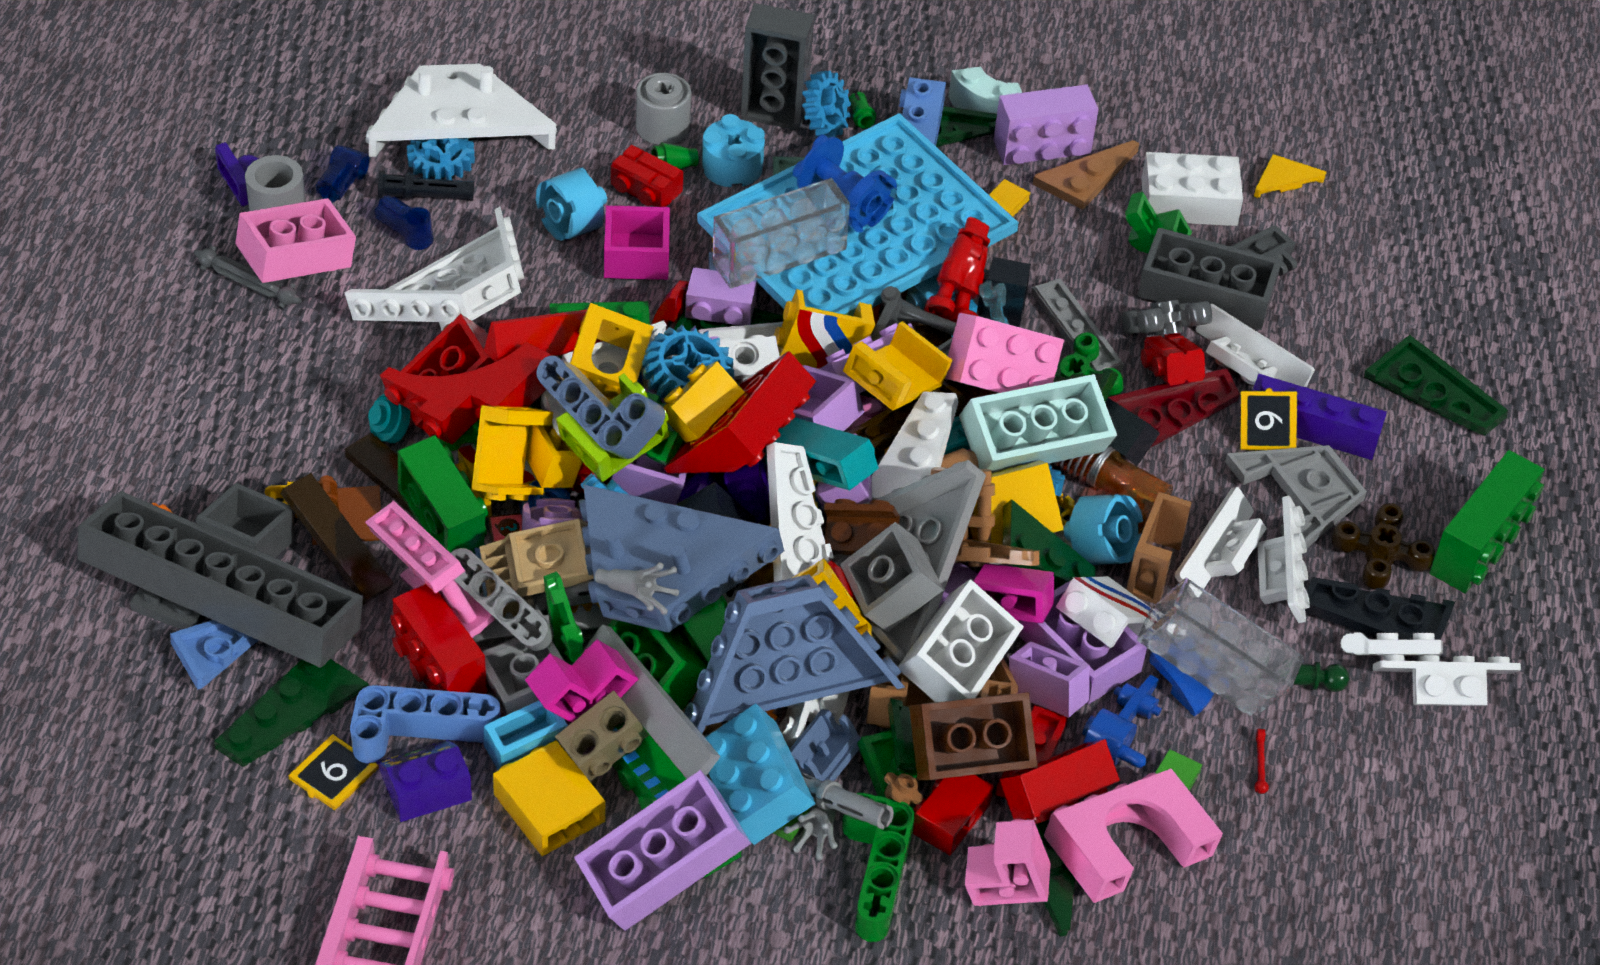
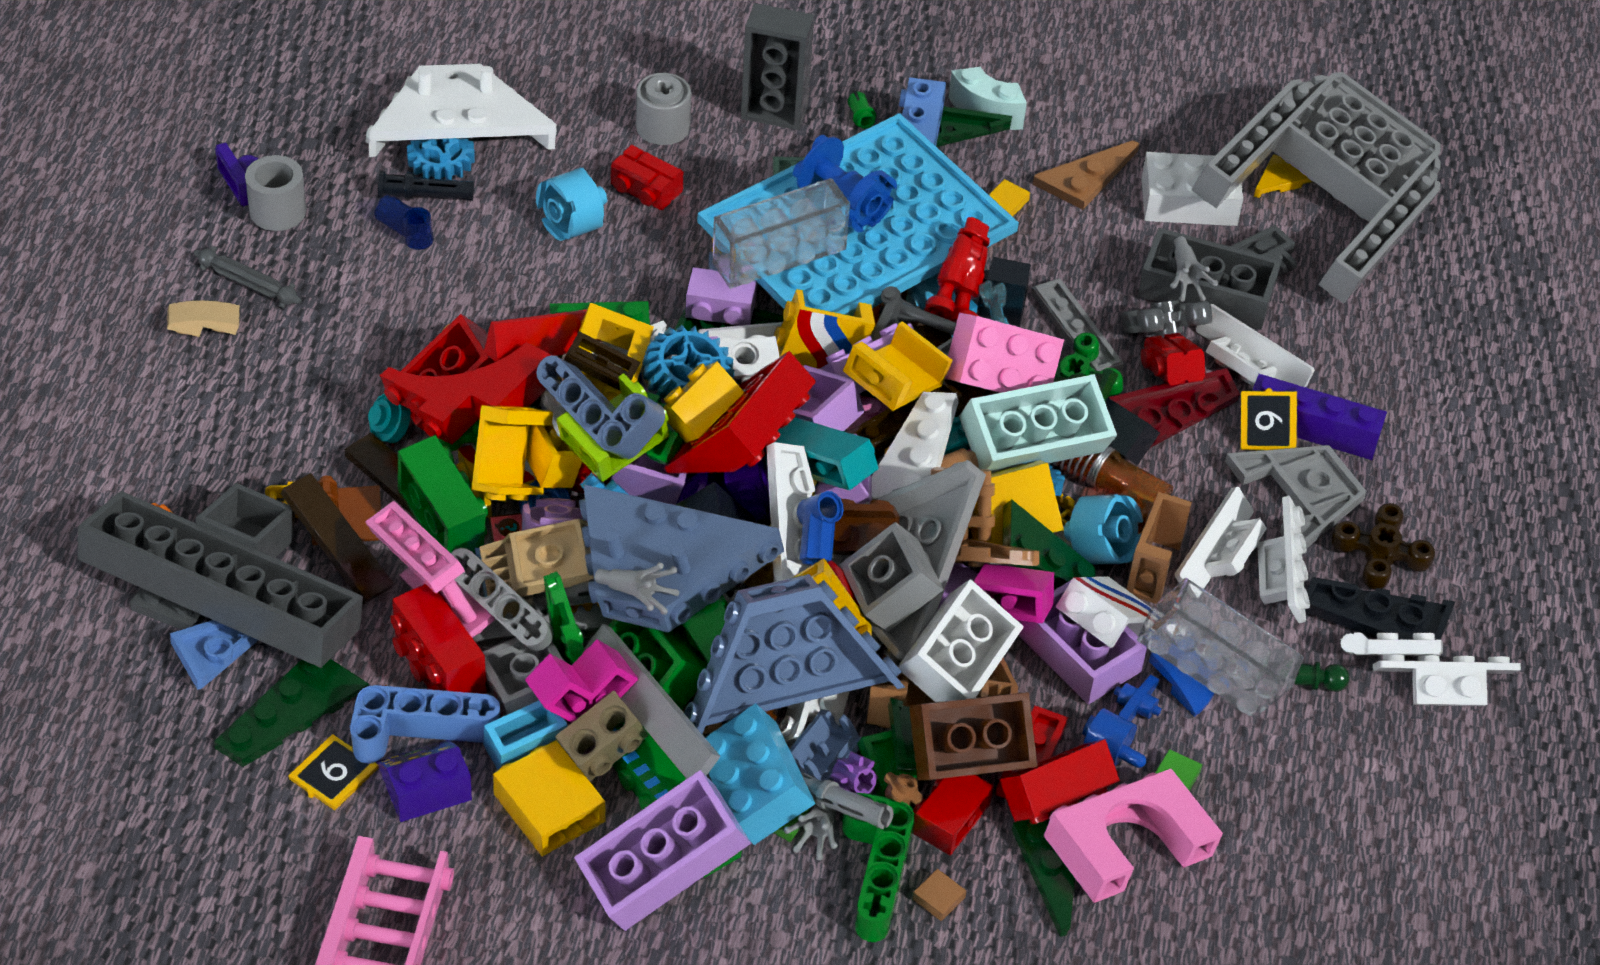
(192, 316): none -> tan slope
(295, 240): bright pink brick -> none
(344, 167): clear blue piece -> none
(460, 283): white piece -> none
(600, 365): none -> dark brown tile
(636, 242): dark pink piece -> none
(672, 304): red brick -> none
(676, 155): green cone -> none
(733, 151): medium azure brick -> none
(818, 521): none -> blue piece
(826, 104): dark azure gear -> none
(855, 774): none -> medium lavender gear
(939, 894): none -> medium nougat tile
(1011, 868): bright pink brick -> none
(1045, 124): lavender brick -> none
(1051, 678): lavender brick -> none
(1146, 222): green brick -> none
(1189, 269): none -> light grey piece
(1261, 785): red hinge -> none
(1350, 149): none -> light grey wedge
(1433, 384): dark green wing -> none
(1488, 522): green brick -> none

